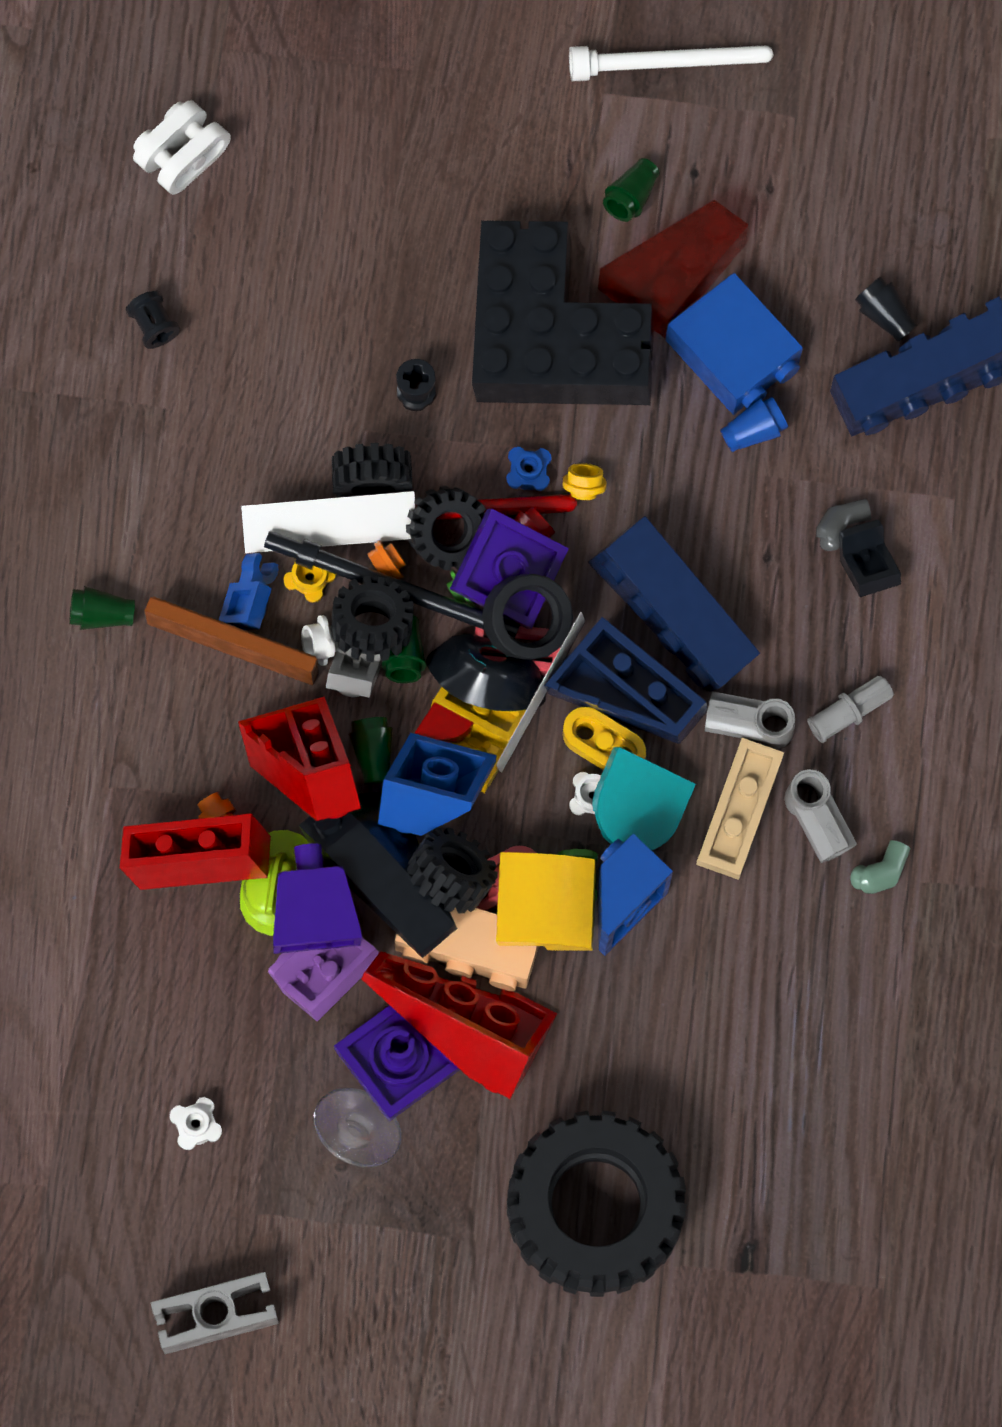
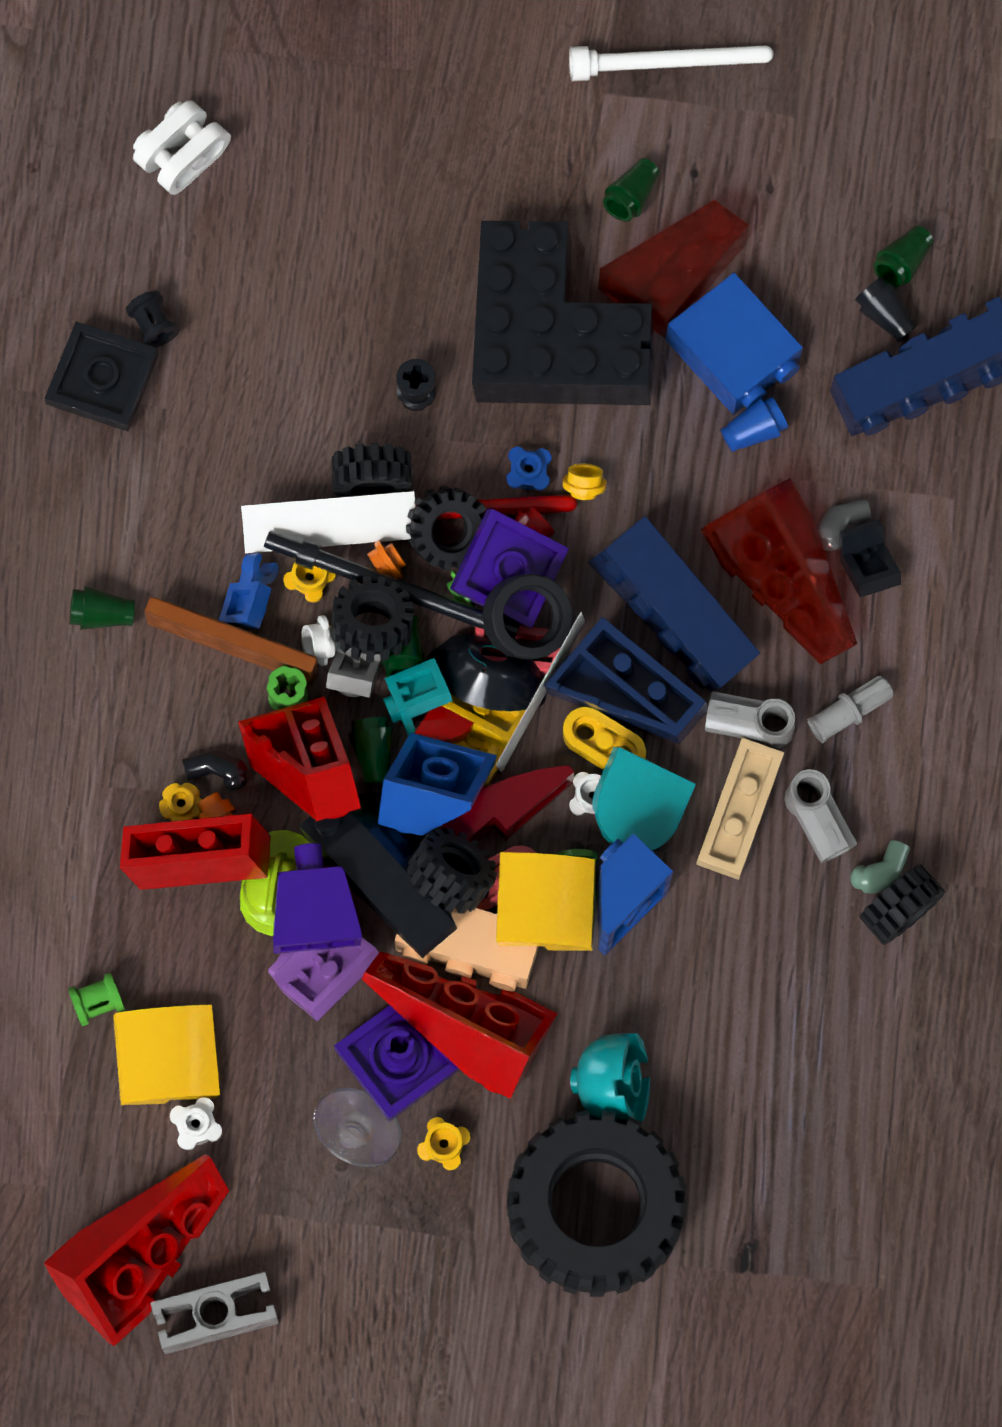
(96, 999): none -> bright green bush
(101, 376): none -> black plate
(126, 1255): none -> red wedge
(166, 1054): none -> yellow slope
(175, 792): none -> yellow plate
(217, 763): none -> black arm
(292, 679): none -> bright green bush
(415, 693): none -> teal bracket
(438, 1131): none -> yellow plate
(512, 803): none -> dark red slope
(612, 1078): none -> teal cylinder
(782, 560): none -> clear red wedge
(902, 904): none -> black tyre
(903, 256): none -> dark green cone

